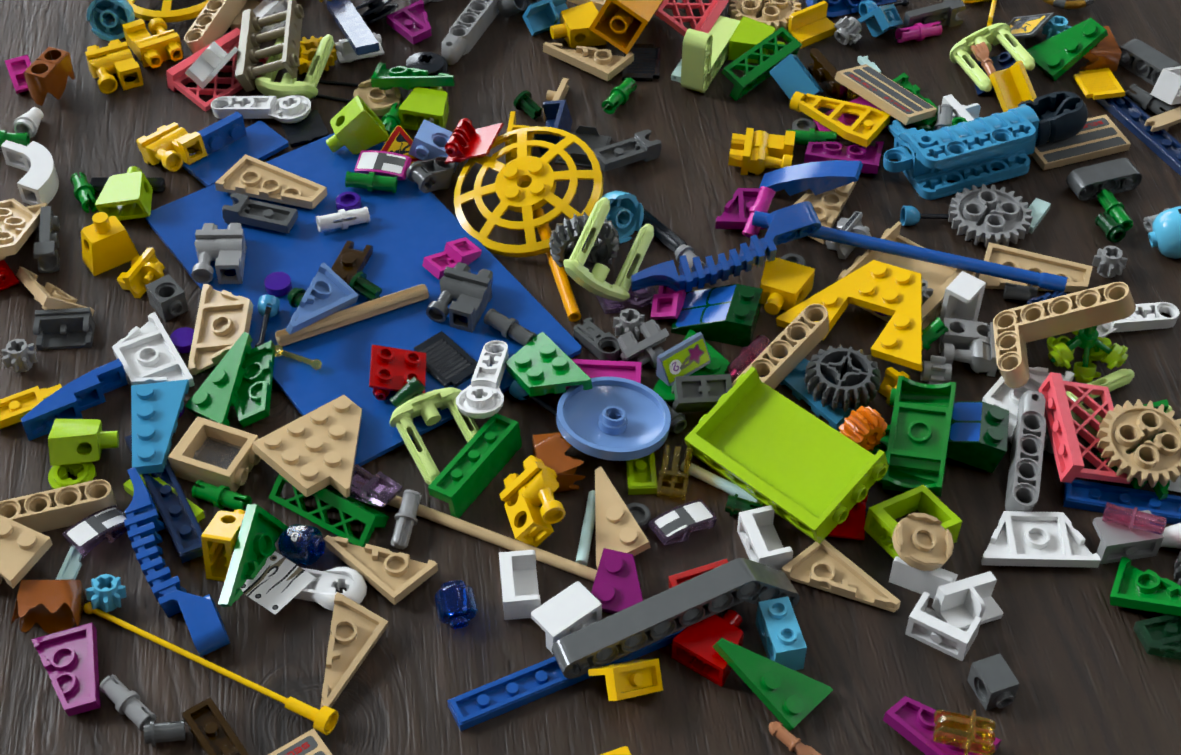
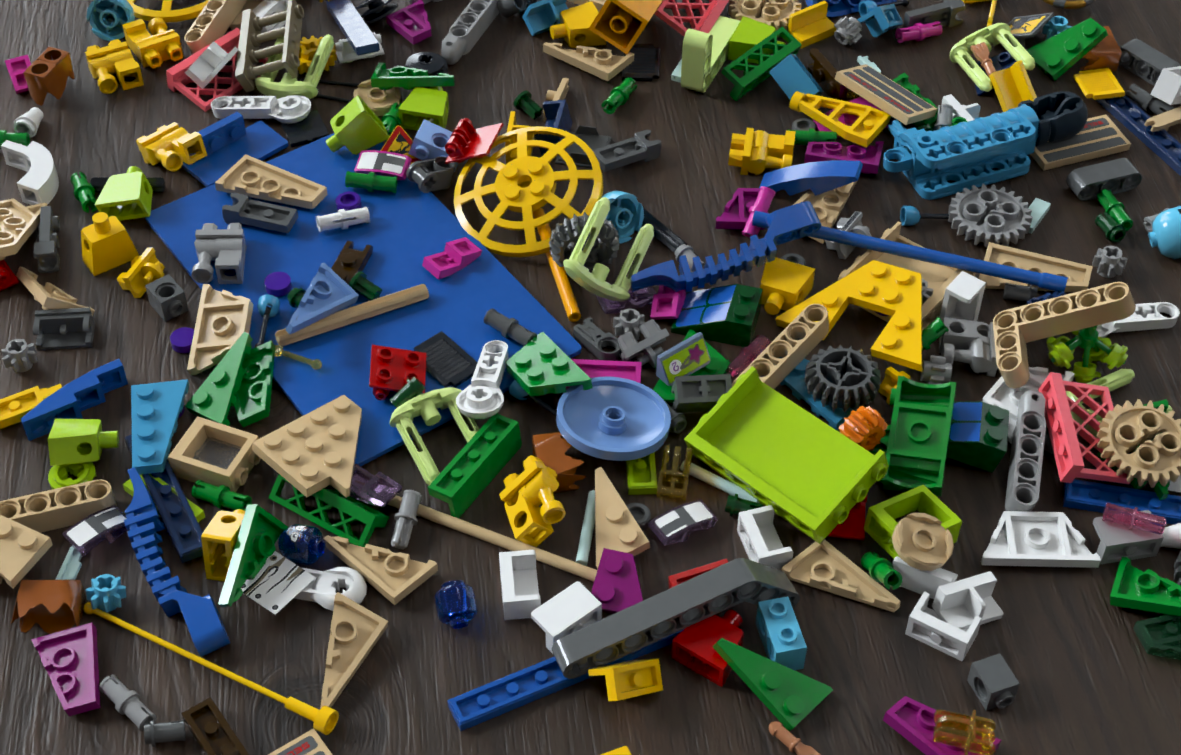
(151, 355): white wing -> none
(468, 296): dark grey hips -> none
(881, 570): none -> green pin

